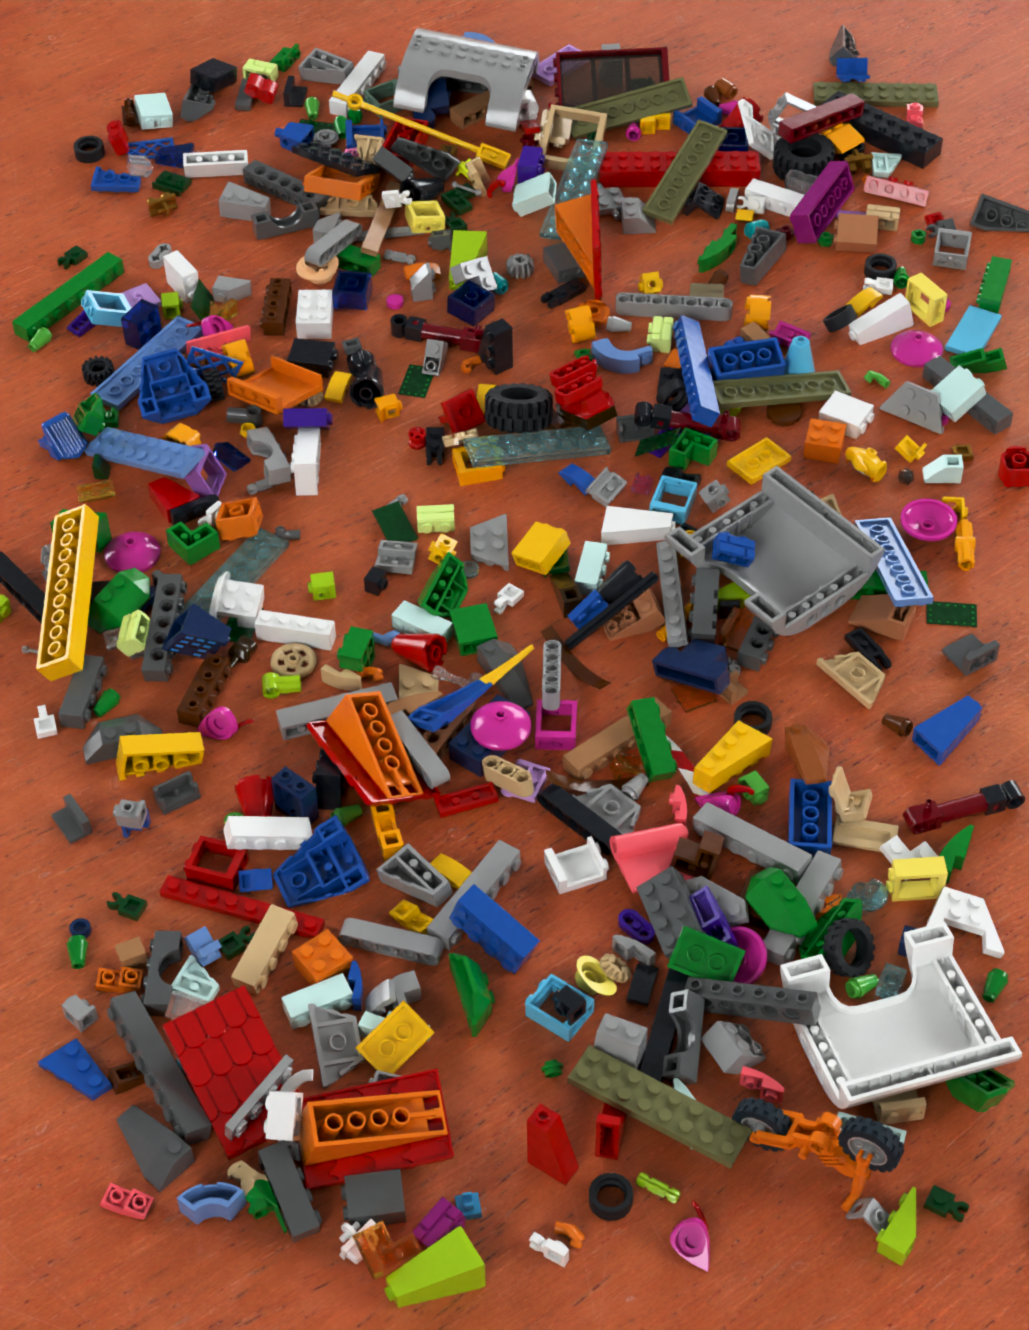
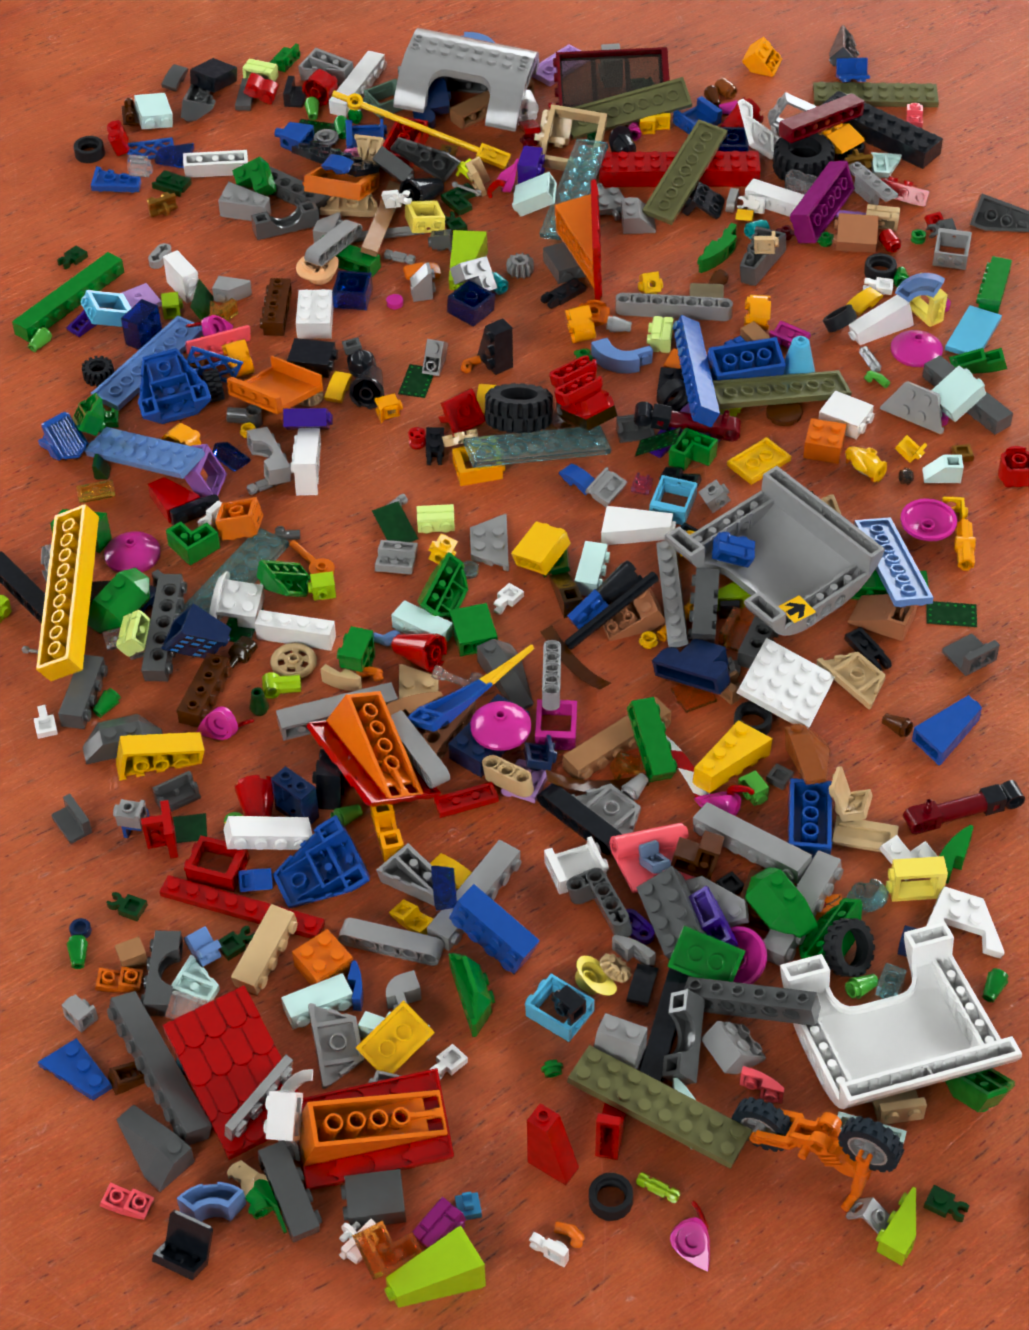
(160, 830): none -> red bracket
(173, 77): none -> dark grey slope
(185, 1246): none -> black bracket
(190, 827): none -> dark green sticker
(256, 175): none -> green brick
(258, 702): none -> dark green cone
(283, 578): none -> green wedge
(316, 565): none -> orange piece
(320, 86): none -> red brick
(338, 164): none -> blue slope
(375, 581): black plate -> none
(381, 997): light grey slope -> none
(417, 330): dark red piece -> none
(444, 887): none -> clear blue slope
(450, 1061): none -> white plate
(540, 756): none -> dark blue bracket
(596, 886): none -> dark grey beam
(621, 140): none -> black piece
(648, 640): none -> yellow plate
(651, 858): none -> sand blue bracket
(679, 804): coral slope -> none
(731, 883): none -> black tile
(762, 58): none -> light orange slope
(766, 244): none -> tan bracket
(779, 776): none -> dark grey plate
(786, 684): none -> white plate
(797, 609): none -> yellow sticker
(870, 186): none -> light grey bracket
(870, 359): none -> light grey axle
(889, 240): none -> red brick
(919, 285): none -> medium blue brick

